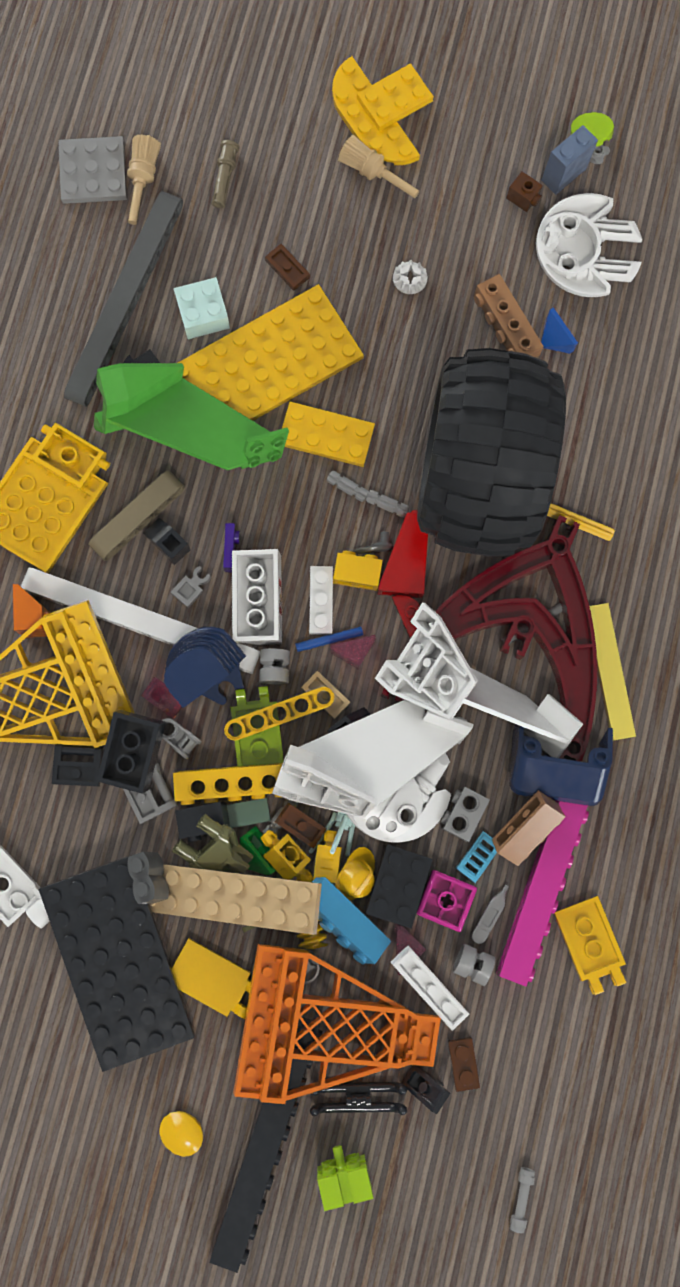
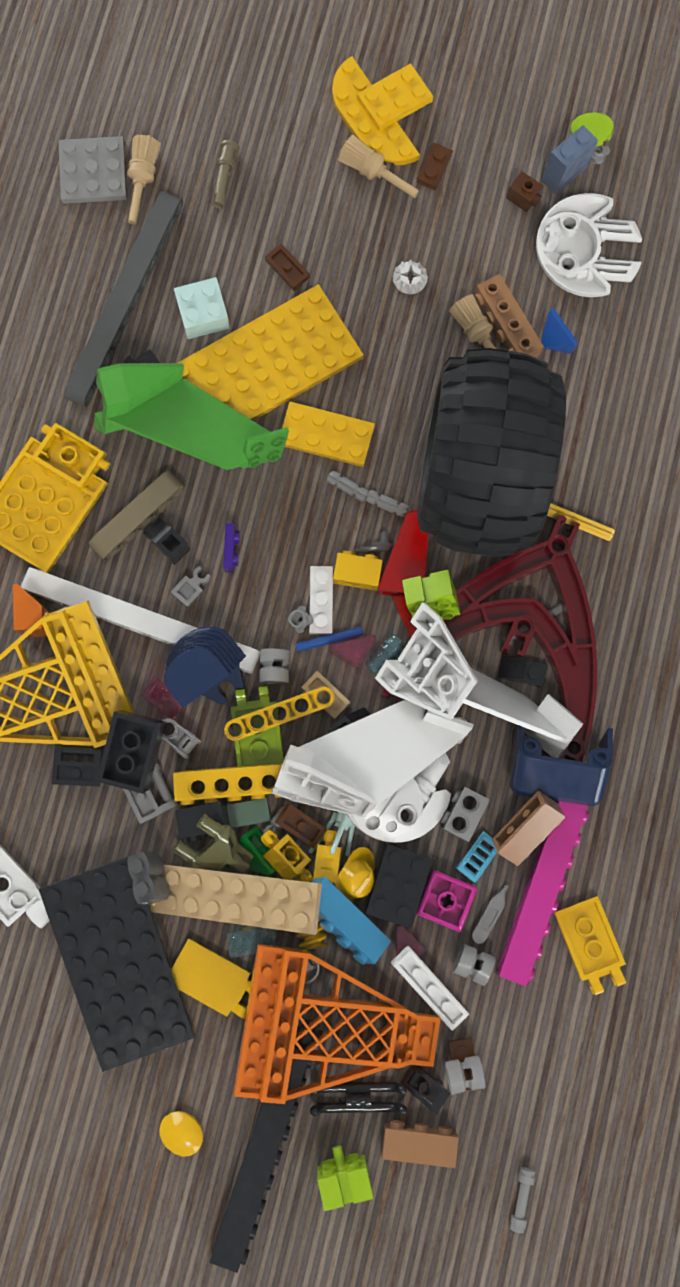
(246, 943): none -> clear light blue plate
(257, 597): white slope -> none
(296, 615): none -> light grey plate
(386, 652): none -> clear light blue piece
(419, 1144): none -> medium nougat brick
(434, 166): none -> reddish brown plate
(435, 591): none -> lime brick
(456, 1076): none -> light grey wheel
(472, 321): none -> tan piece
(522, 671): none -> black slope
(611, 674): light yellow tile -> none

